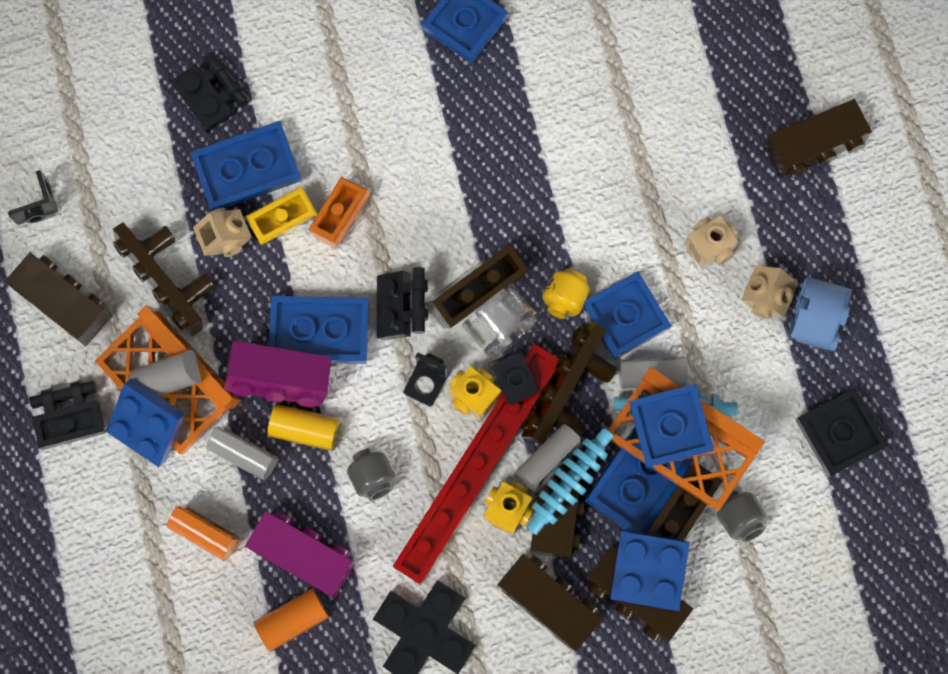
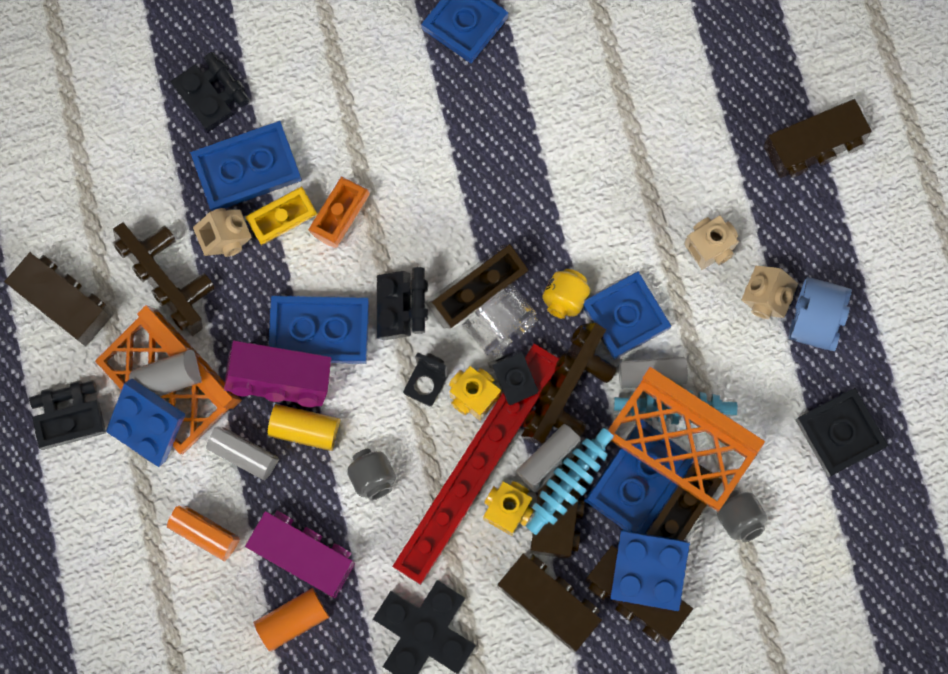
(38, 210): black bracket -> none
(671, 425): blue plate -> none

